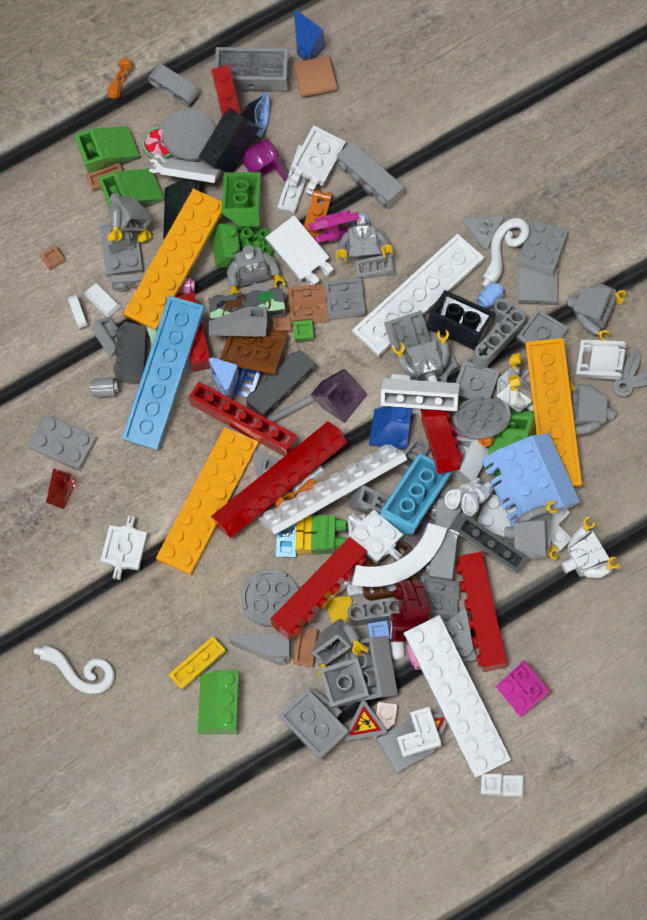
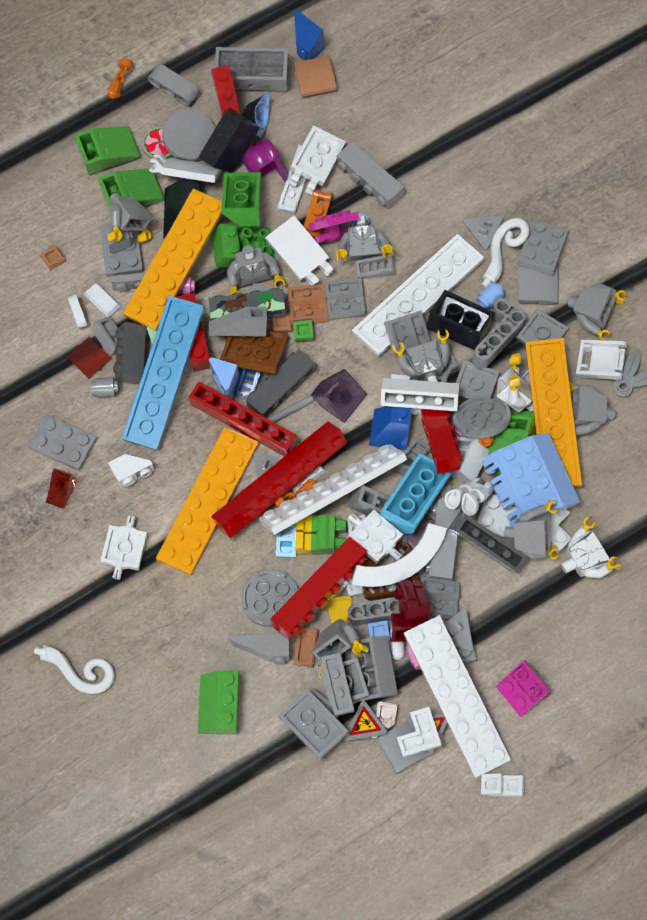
(89, 357): none -> clear red piece
(92, 178): nougat tile -> none
(130, 468): none -> white slope
(197, 663): yellow plate -> none
(337, 684): none -> light grey plate
(482, 612): red brick -> none

